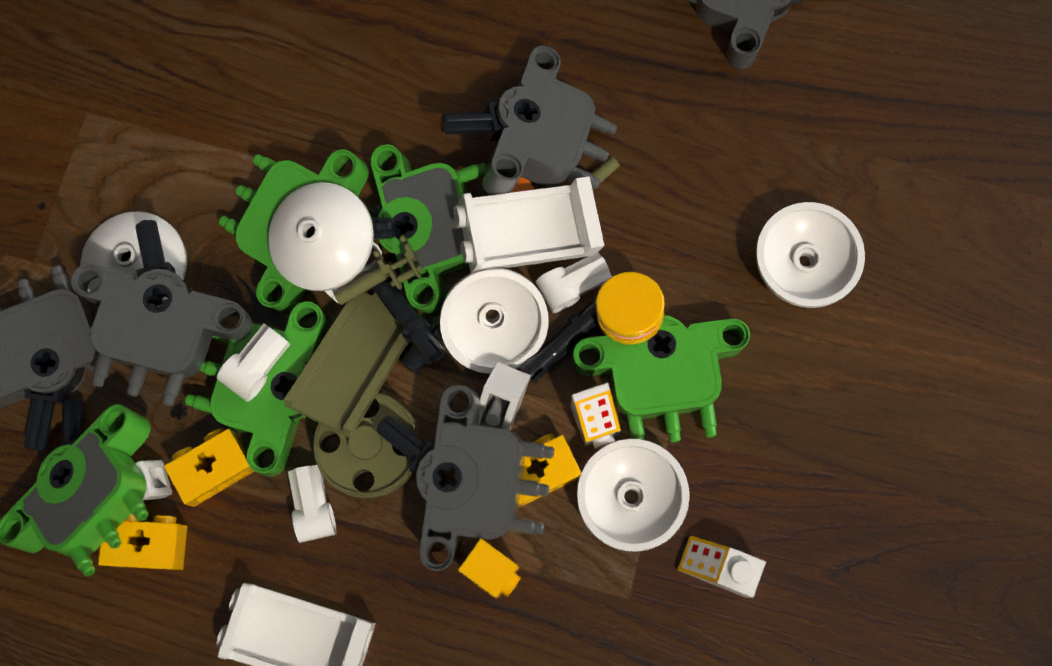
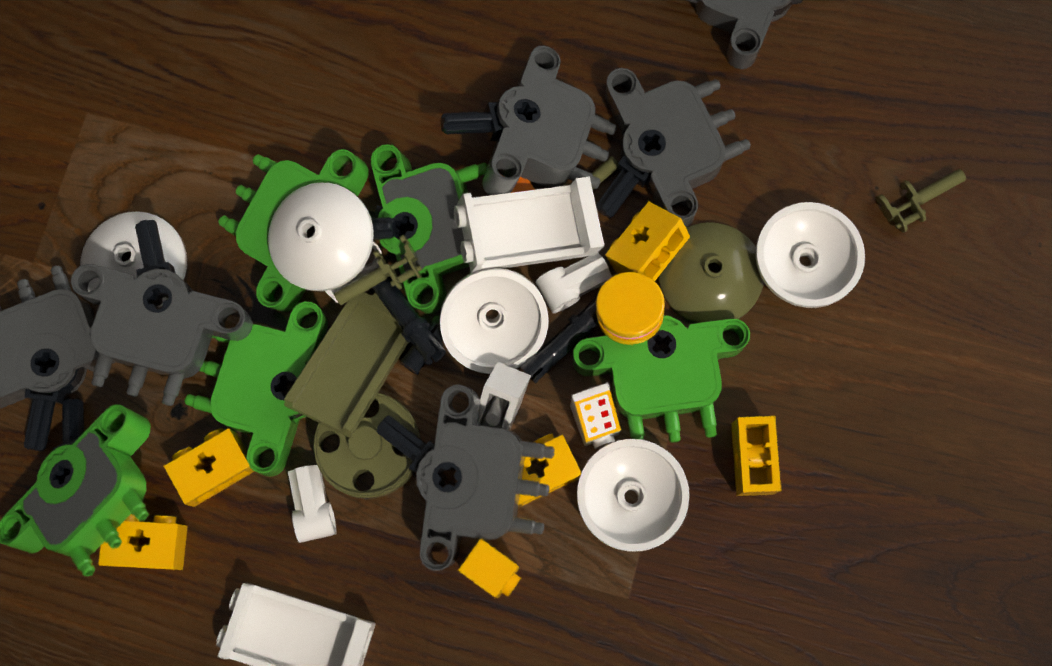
(156, 479): white tile -> none
(248, 371): white piece -> none
(648, 242): none -> yellow brick
(684, 137): none -> dark grey piece
(710, 296): none -> olive dish
(721, 566): white slope -> none
(756, 456): none -> yellow brick
(918, 198): none -> olive piece

